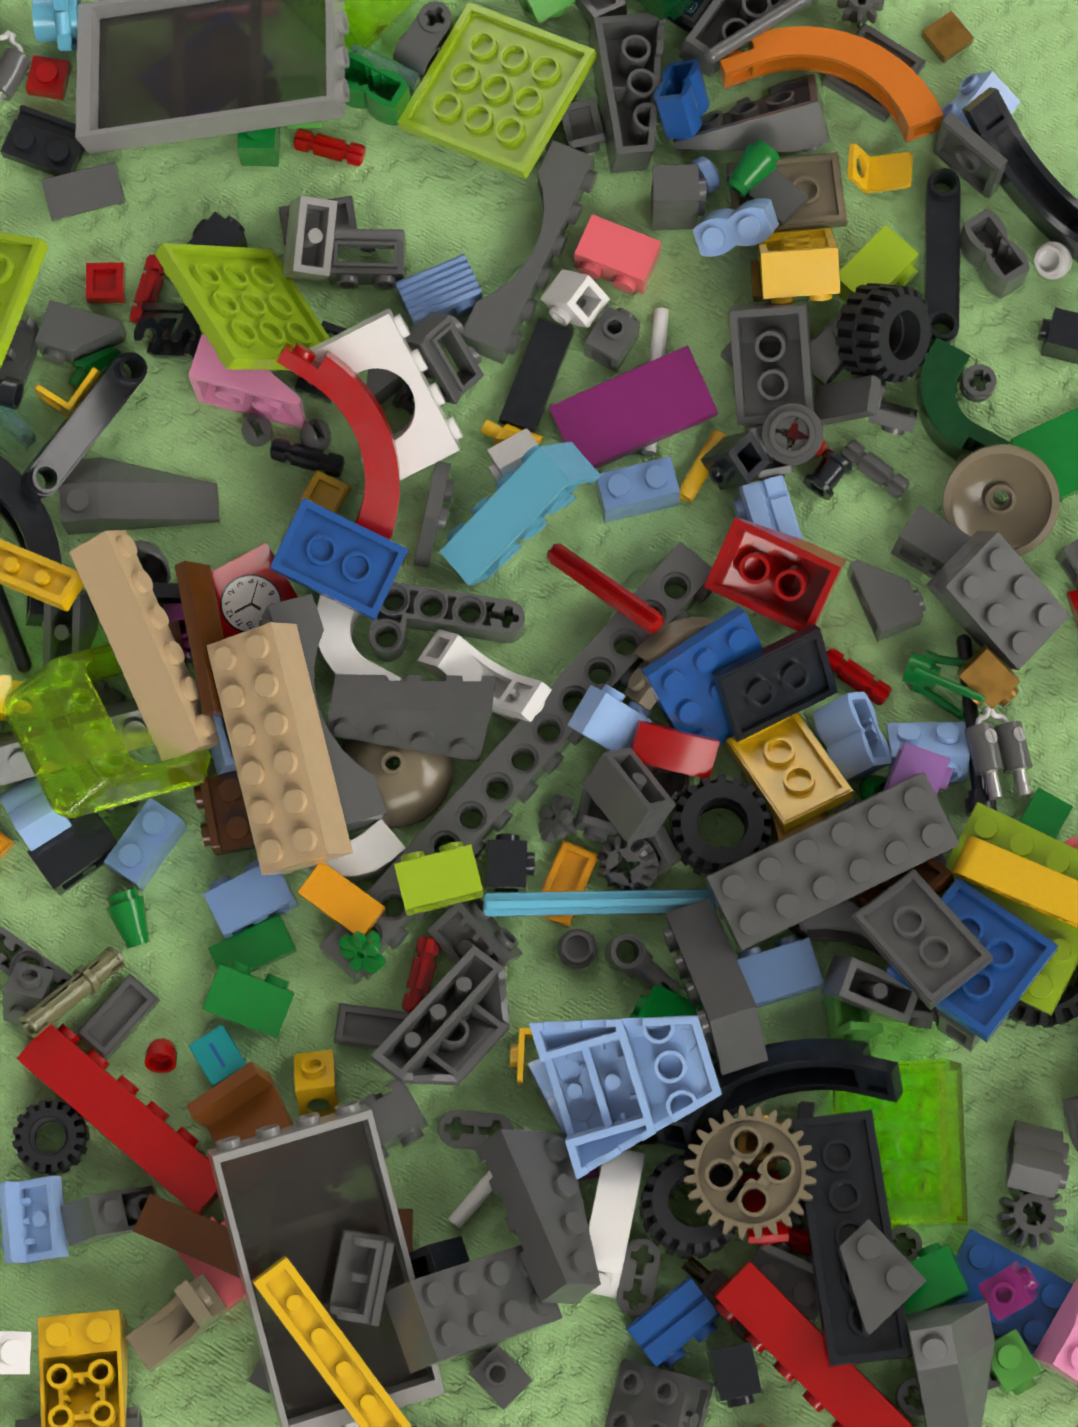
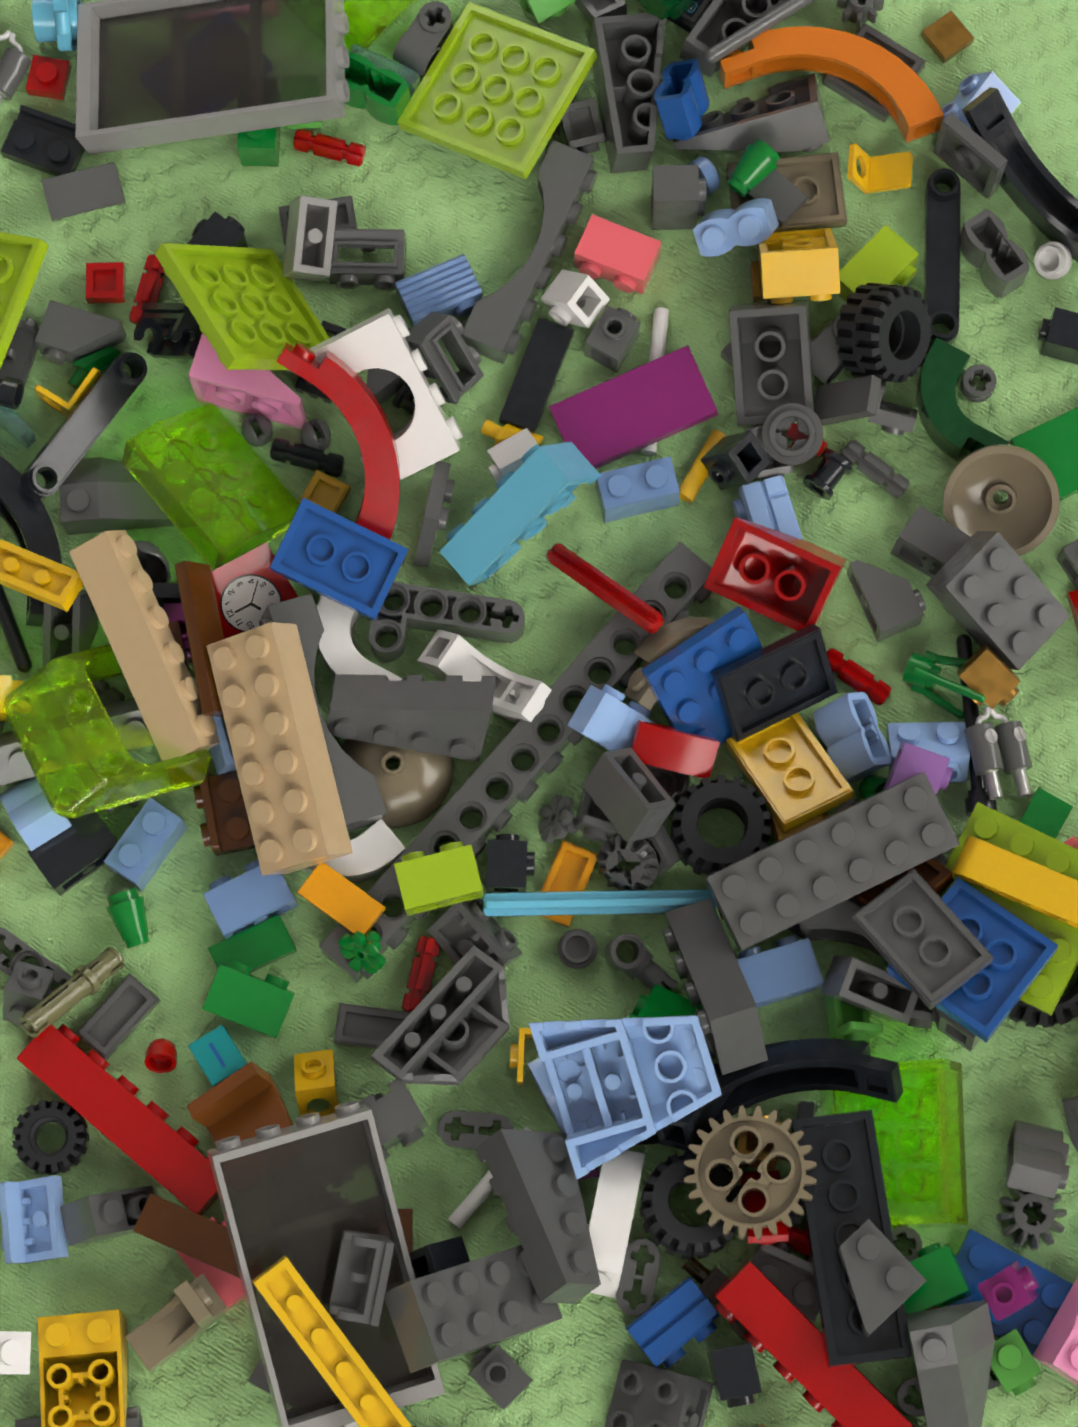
(210, 484): none -> clear neon green slope

